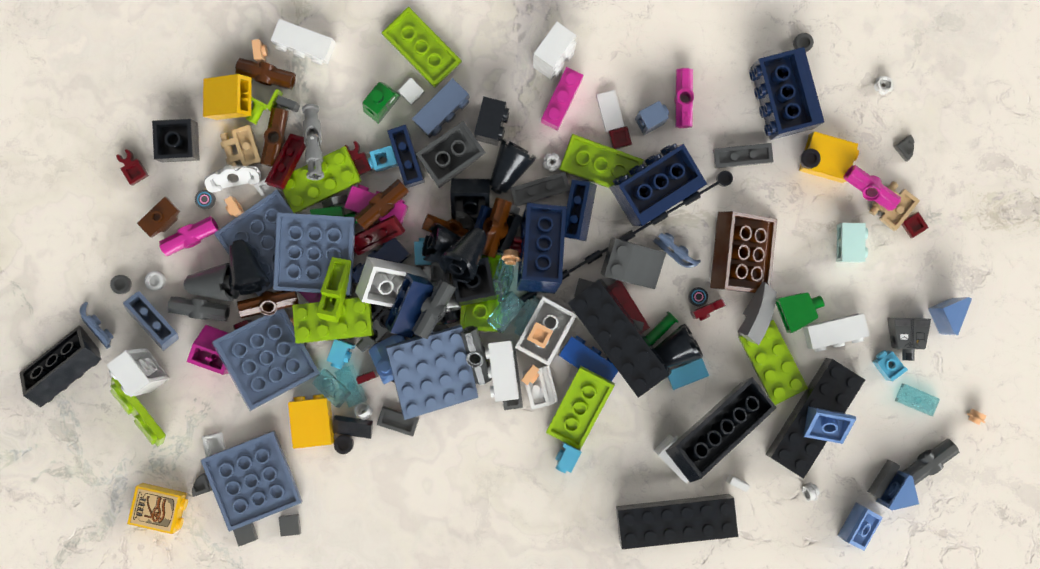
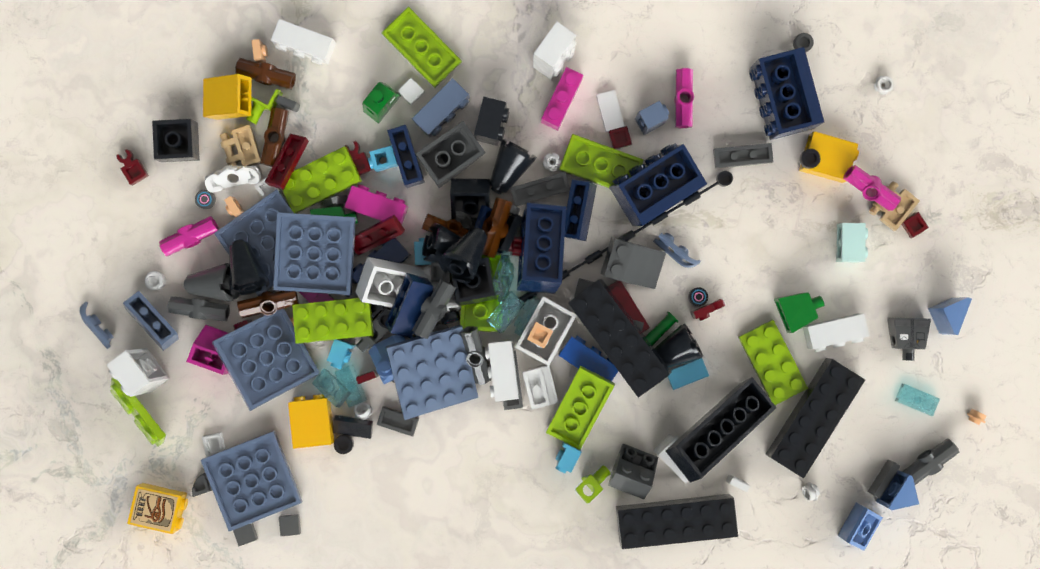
(59, 367): black slope -> none
(121, 284): dark grey tile -> none
(159, 218): reddish brown brick -> none
(313, 153): light grey piece -> none
(334, 290): lime slope -> none
(381, 204): reddish brown piece -> none
(510, 257): light nougat plate -> none
(531, 375): light nougat plate -> none
(593, 483): none -> lime bracket
(633, 471): none -> dark grey slope
(743, 251): reddish brown slope -> none
(758, 314): light grey slope -> none
(828, 425): medium blue slope -> none
(881, 364): medium azure brick -> none
(906, 148): dark grey tile -> none

